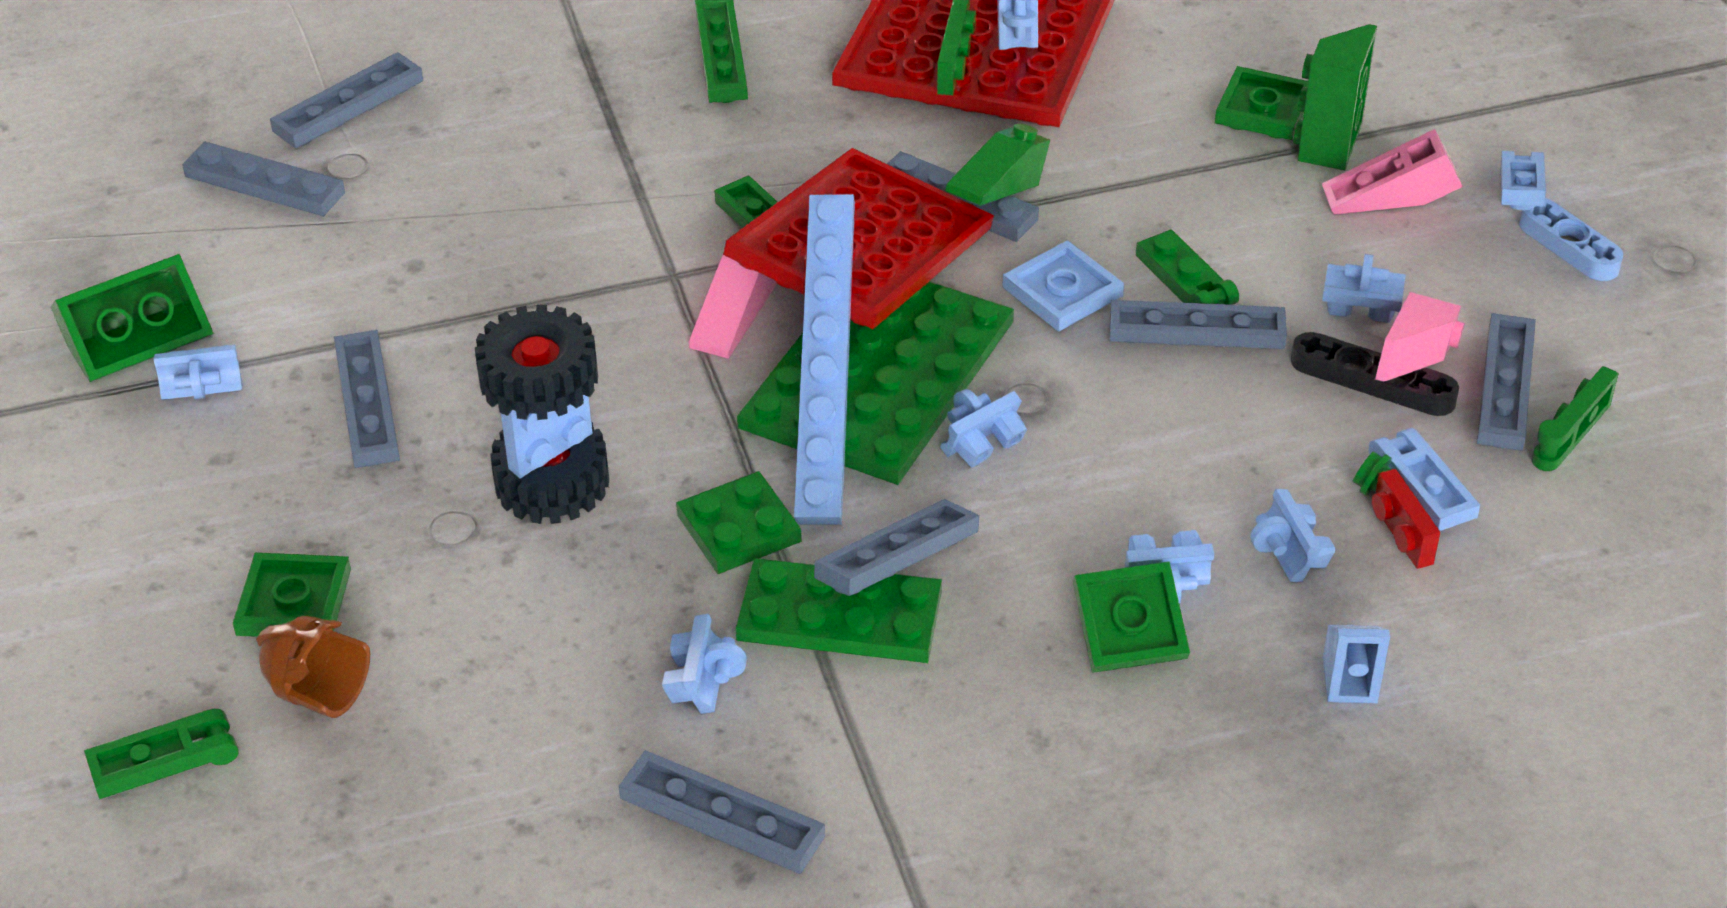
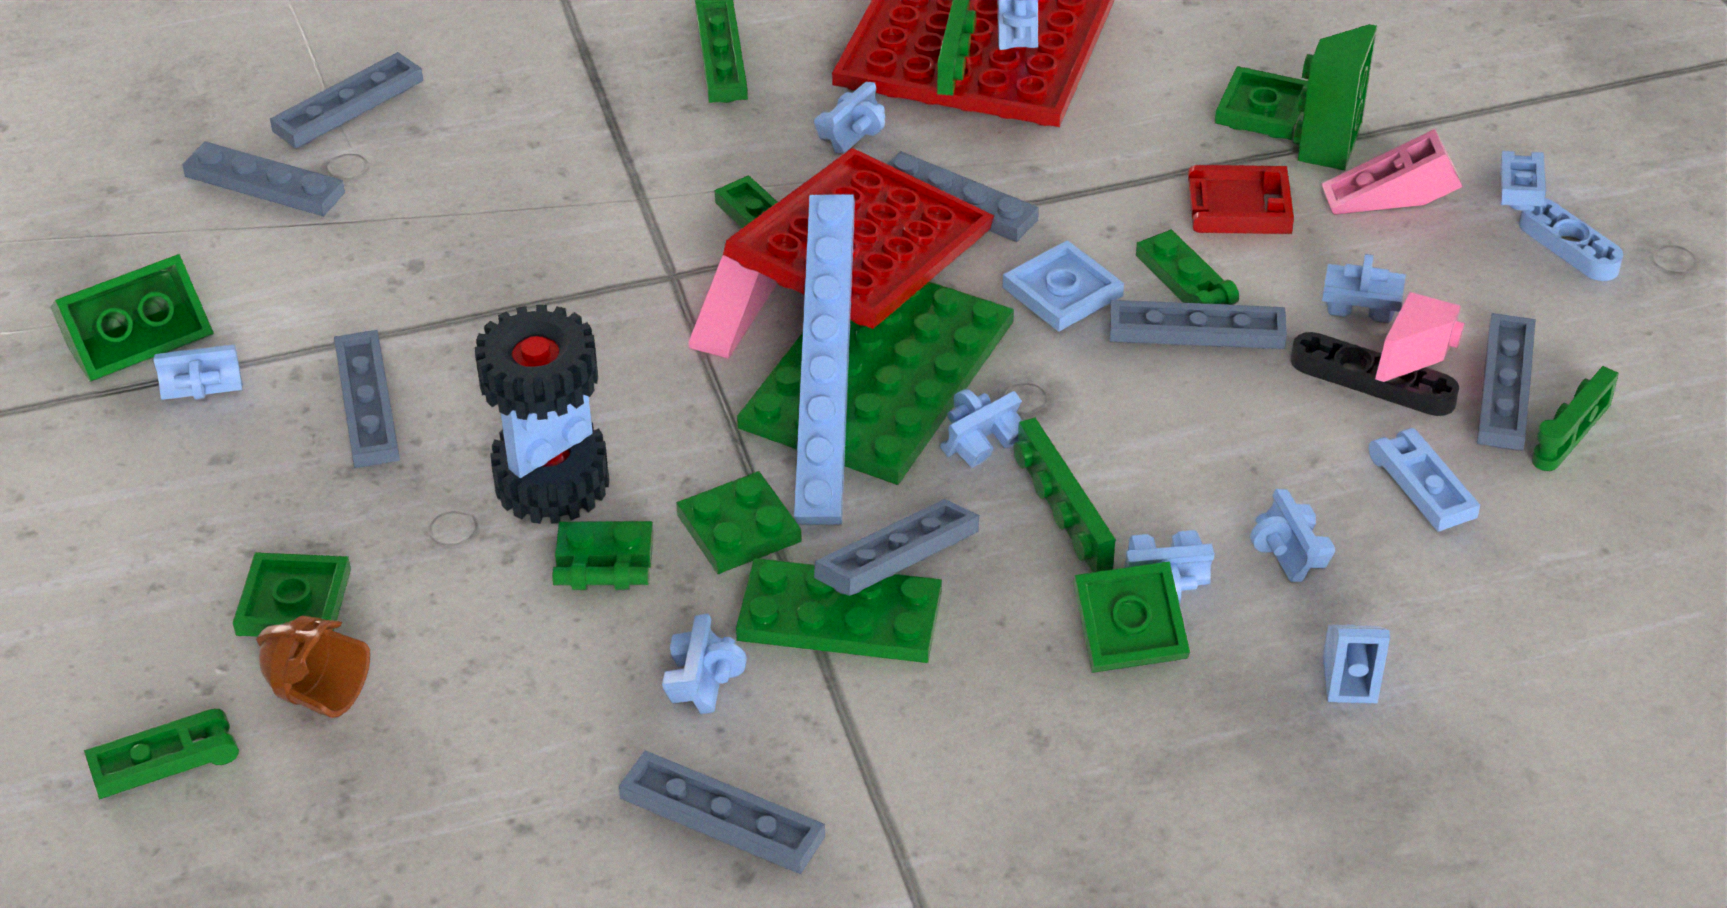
(603, 554): none -> green plate
(852, 118): none -> light blue hips
(1003, 166): green slope -> none
(1068, 501): none -> green plate
(1233, 199): none -> red container
(1368, 472): green plate -> none
(1406, 519): red plate -> none

